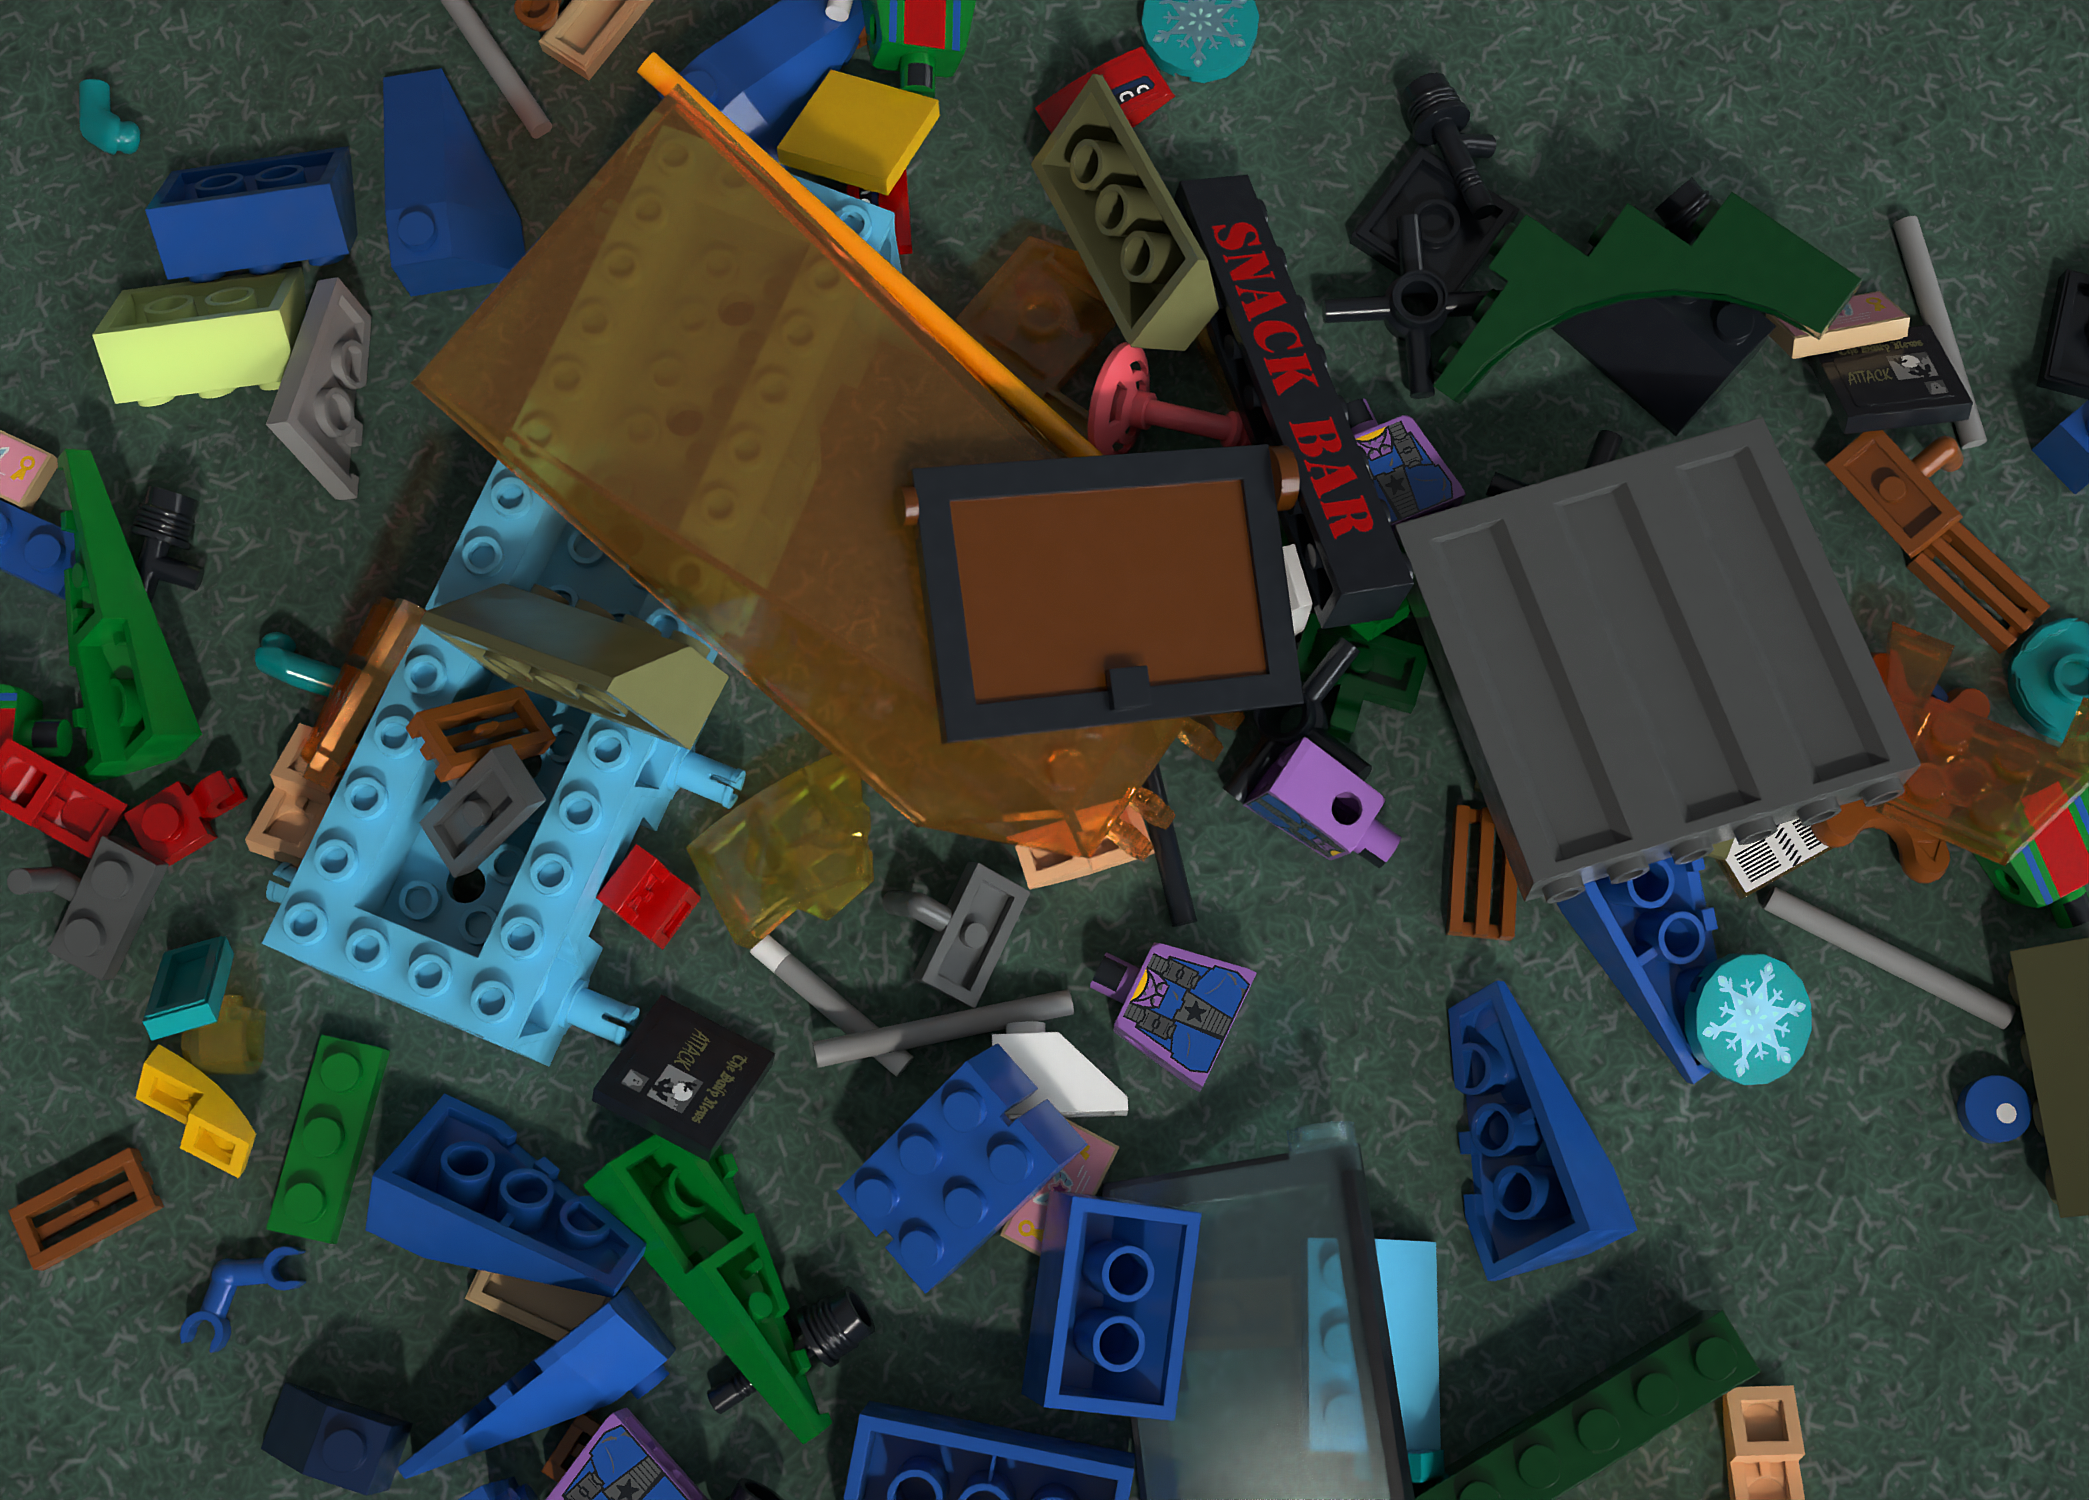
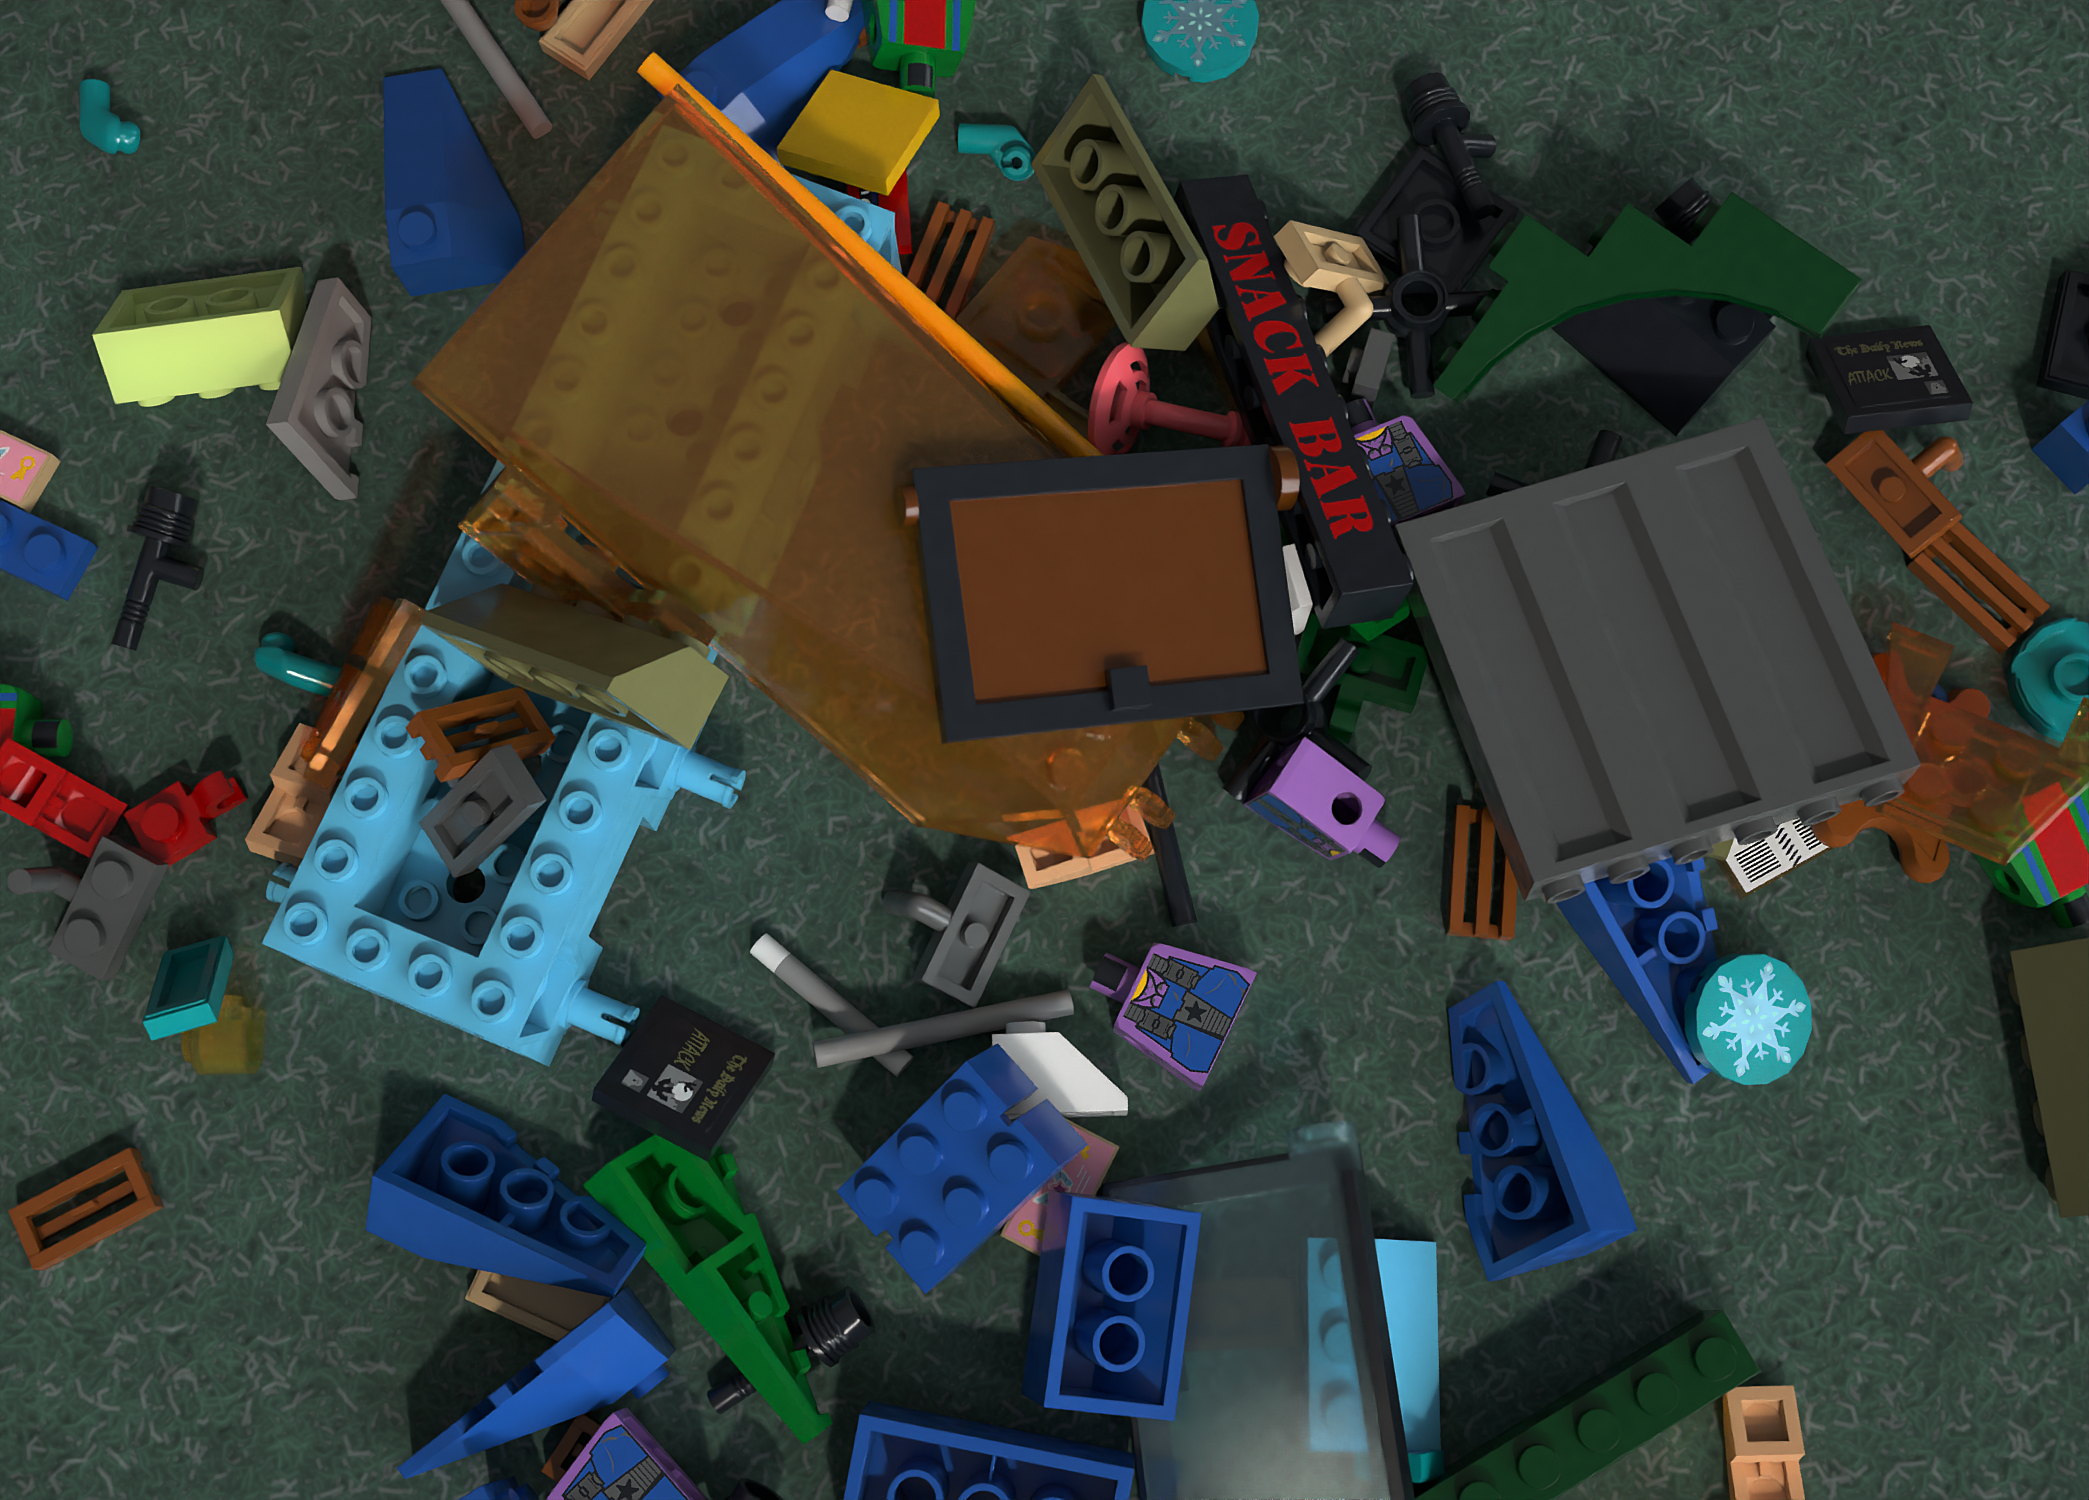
(125, 672): green wedge -> none
(213, 1122): yellow slope -> none
(225, 1279): blue arm -> none
(255, 215): blue slope -> none
(328, 1139): green plate -> none
(336, 1440): dark blue slope -> none
(526, 533): none -> clear orange wing
(648, 897): red slope -> none
(788, 851): clear yellow slope -> none
(961, 223): none -> dark orange tile
(1002, 144): none -> teal arm
(1132, 80): red slope -> none
(1335, 264): none -> tan plate
(1367, 366): none -> dark grey plate
(1862, 322): tan tile -> none
(1889, 958): light grey bar -> none
(1935, 314): light grey bar -> none
(1994, 1109): blue tile -> none

